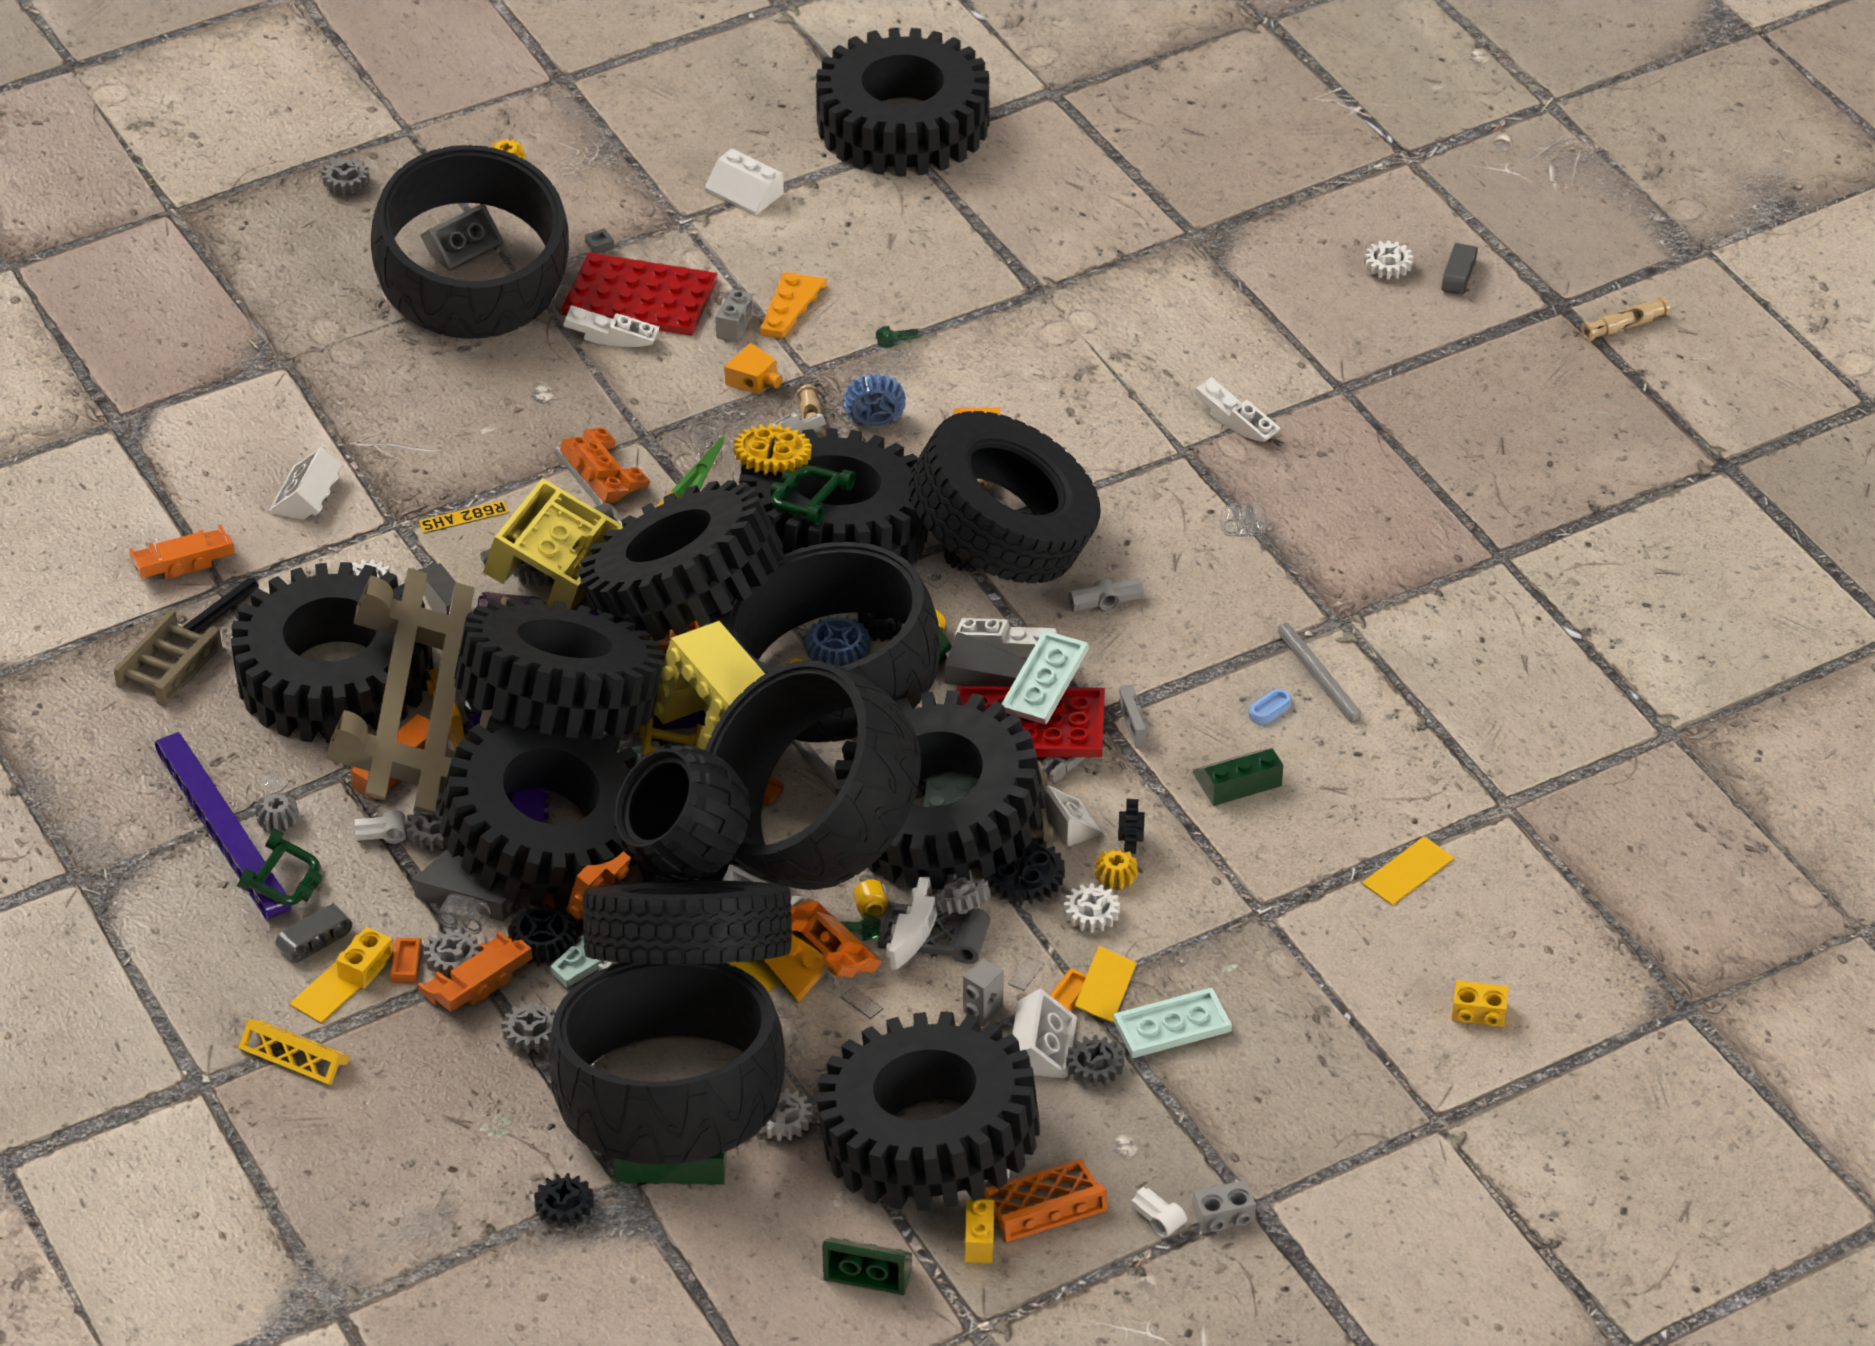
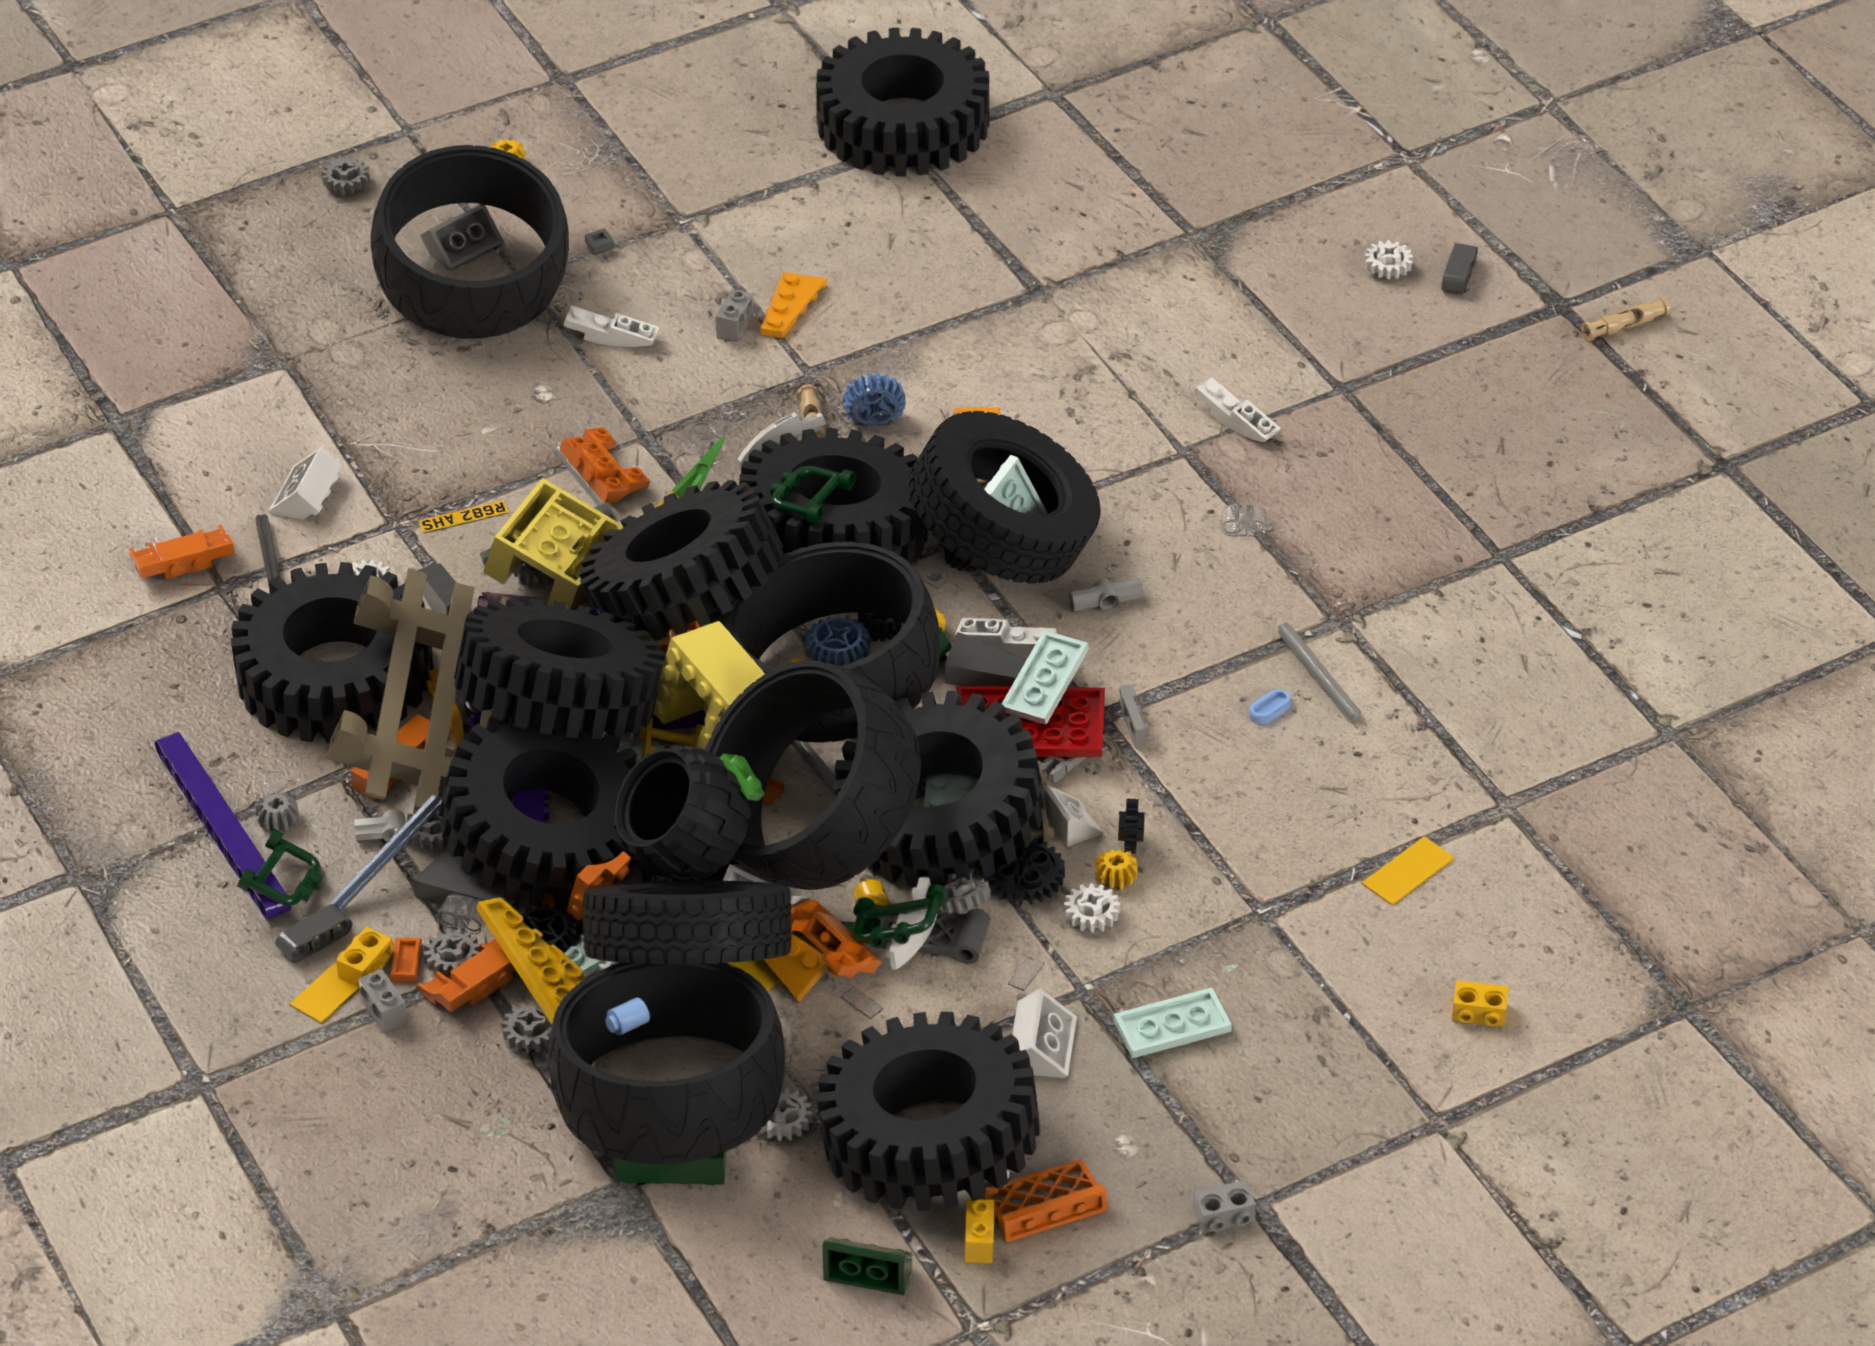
(179, 673): dark tan fence -> none
(222, 605): black axle -> none
(267, 546): none -> dark grey axle
(299, 1043): yellow fence -> none
(383, 1001): none -> light grey brick
(387, 852): none -> sand blue axle
(542, 967): none -> yellow wing
(564, 1200): black gear -> none
(627, 1016): none -> light blue brick
(643, 291): red plate -> none
(745, 182): white slope -> none
(750, 784): none -> bright green wing
(752, 370): light orange torso -> none
(755, 448): yellow gear -> none
(866, 909): none -> dark green bar
(887, 337): clear green bar -> none
(983, 990): light grey brick -> none
(1014, 488): none -> light aqua plate
(1069, 988): light orange tile -> none
(1095, 1061): dark grey gear -> none
(1105, 984): yellow piece -> none
(1163, 1217): white piece -> none
(1240, 776): dark green slope -> none

